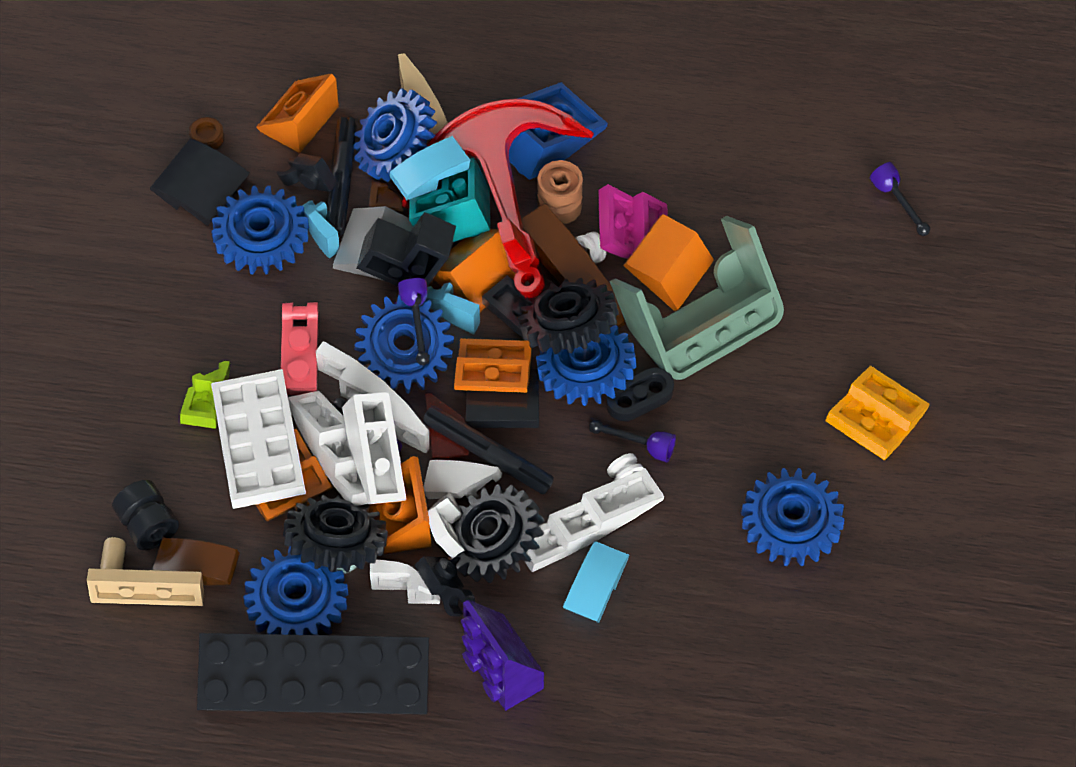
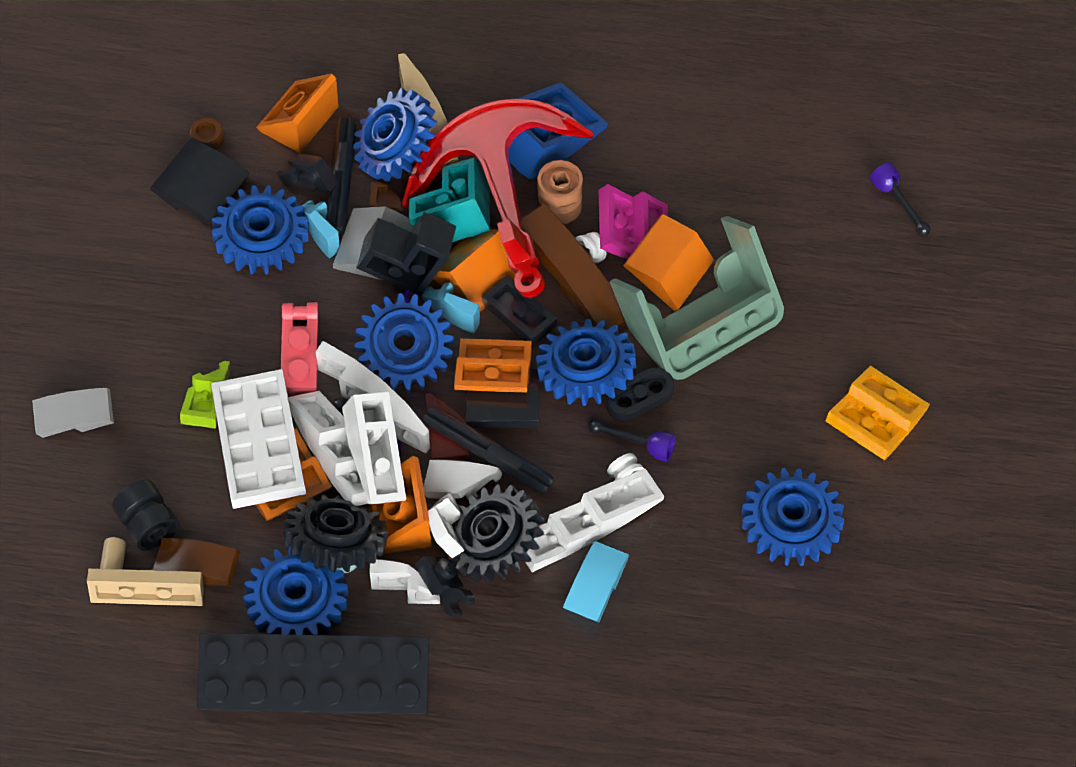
(71, 410): none -> light grey slope
(413, 294): hinge -> none
(425, 168): medium azure slope -> none
(499, 656): dark purple slope -> none
(568, 316): black gear -> none

